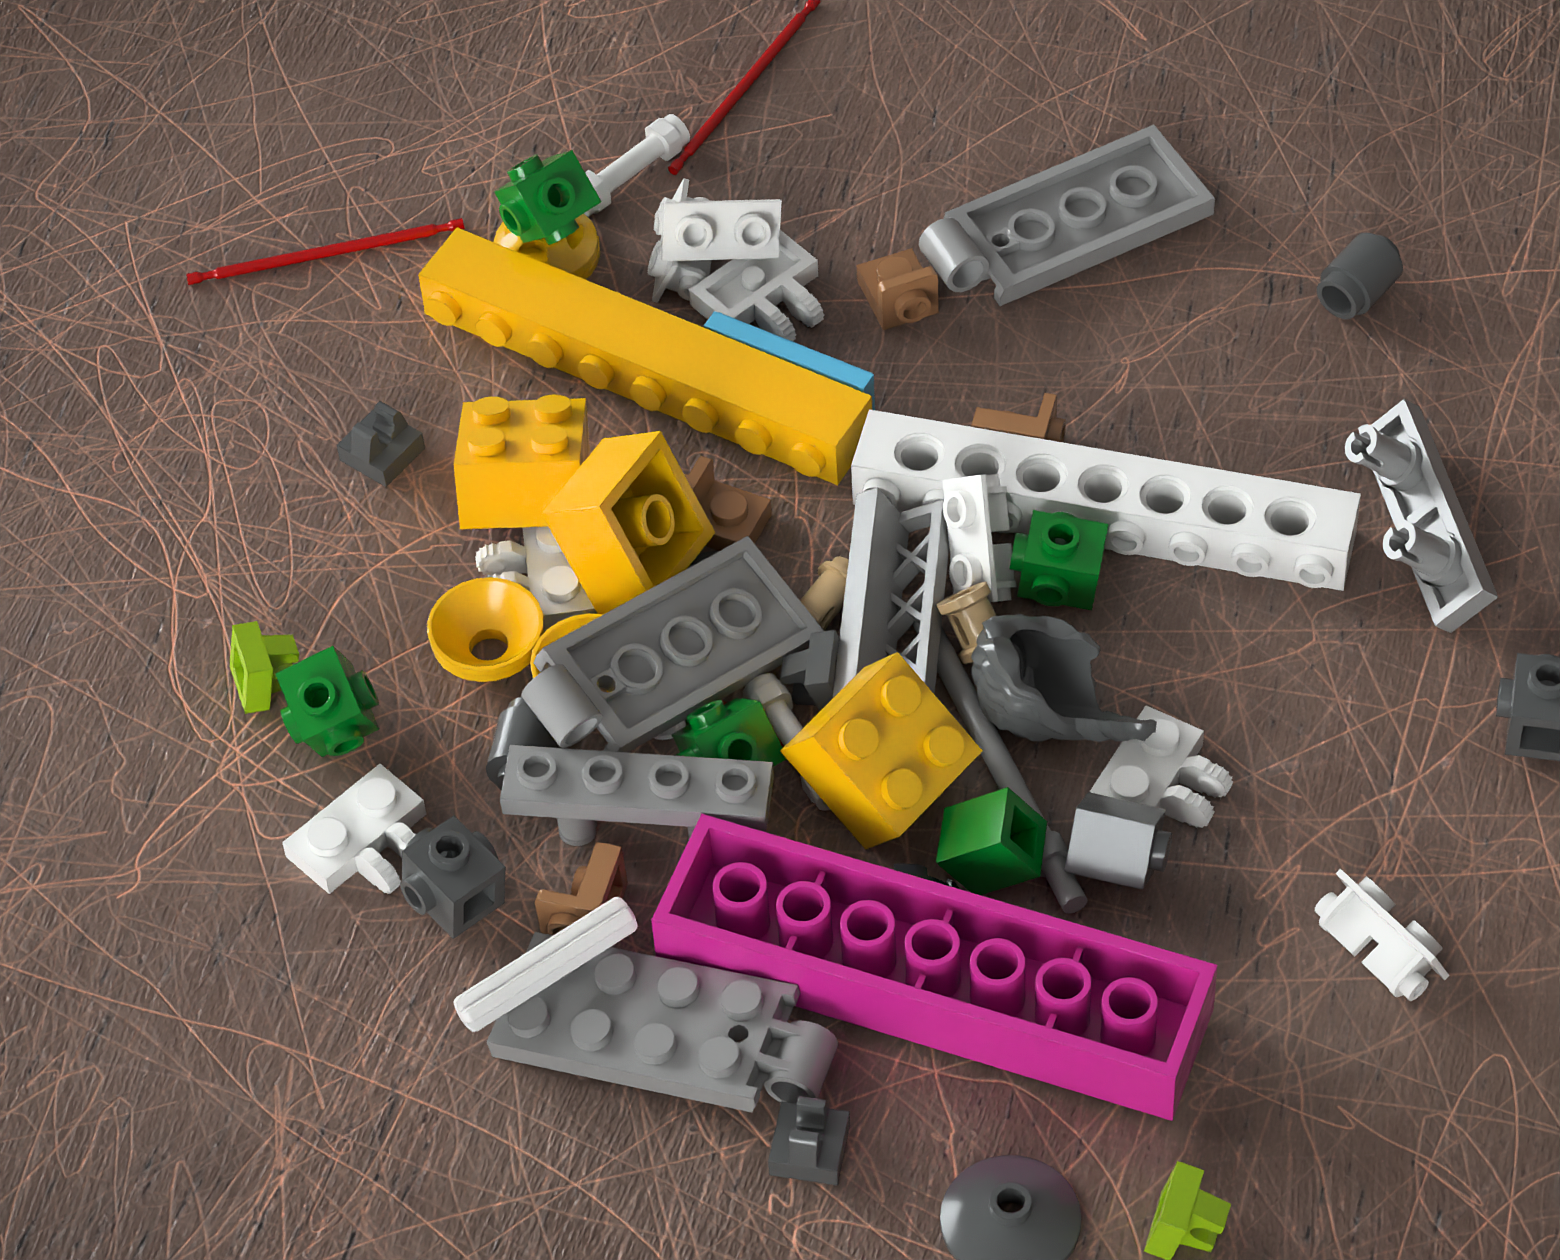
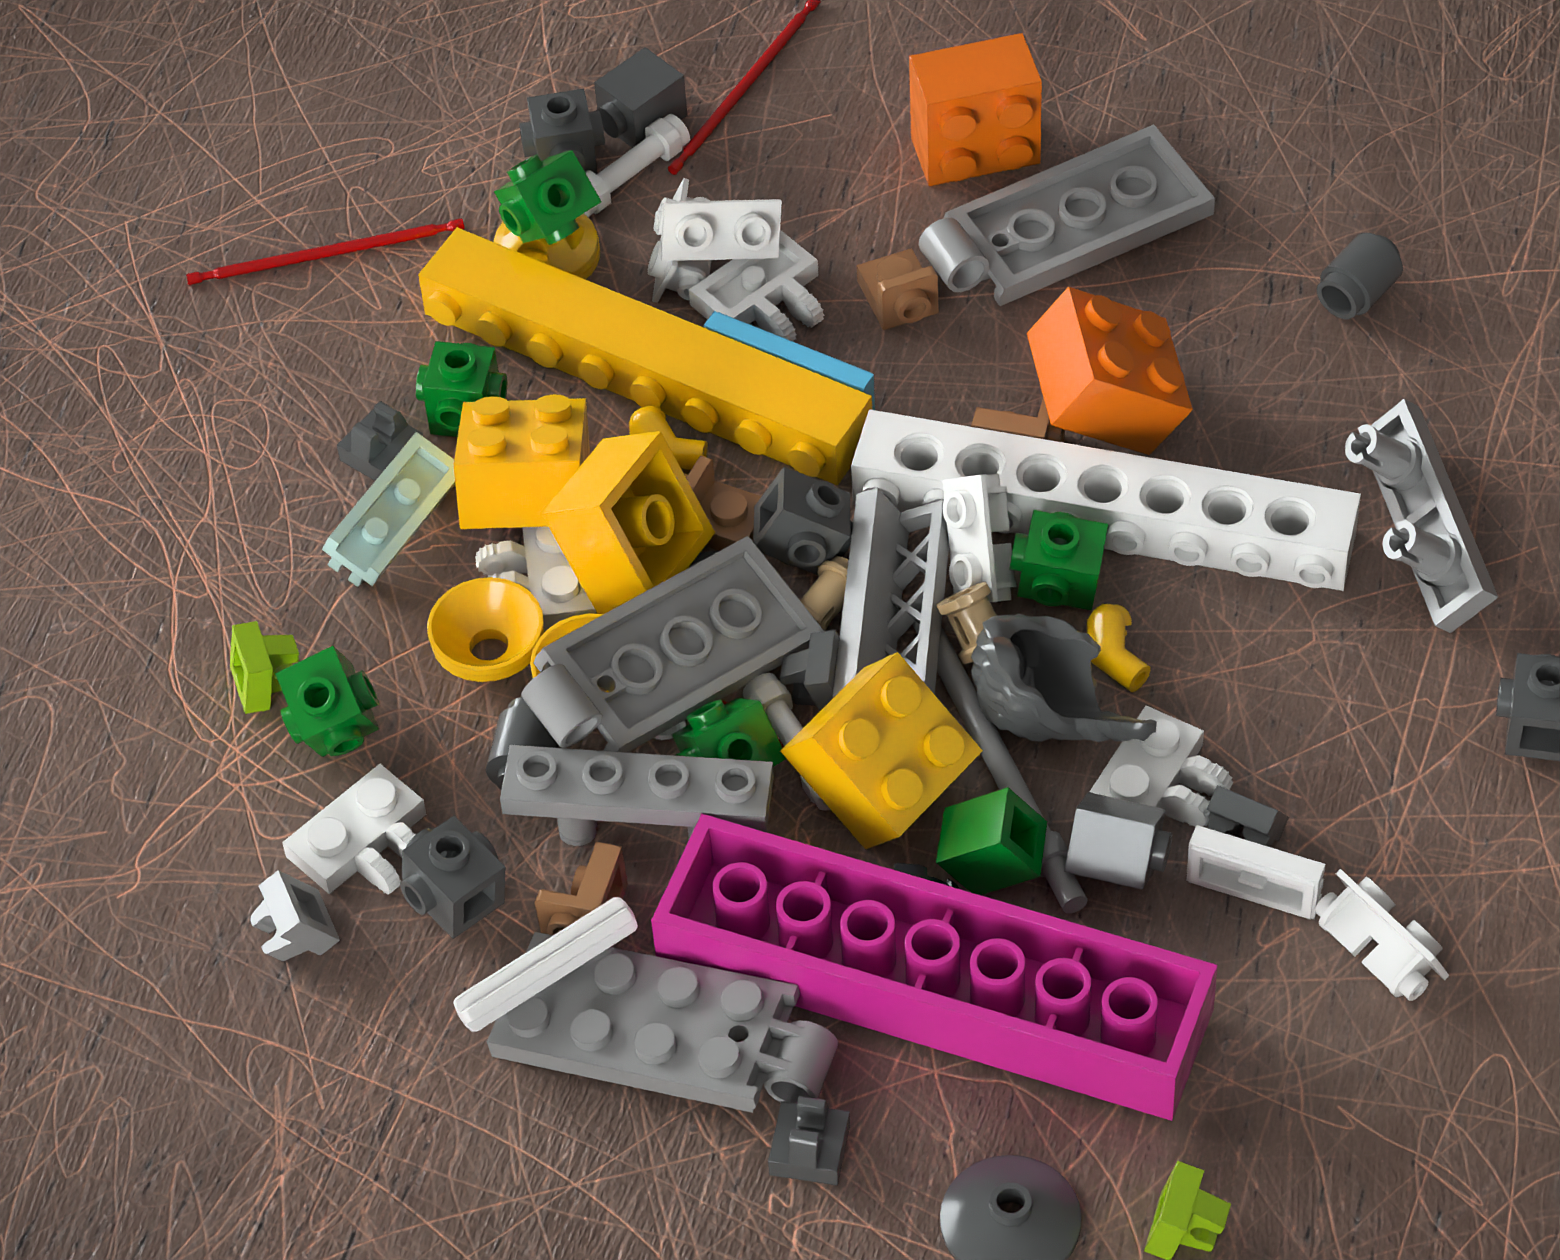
(296, 914): none -> light grey tile
(391, 511): none -> light aqua hinge
(457, 376): none -> green brick
(562, 124): none -> dark grey brick
(638, 95): none -> dark grey brick
(654, 419): none -> yellow arm
(802, 521): none -> dark grey brick
(975, 109): none -> orange brick
(1108, 629): none -> yellow arm
(1109, 371): none -> orange brick
(1232, 811): none -> dark grey tile
(1255, 872): none -> white tile

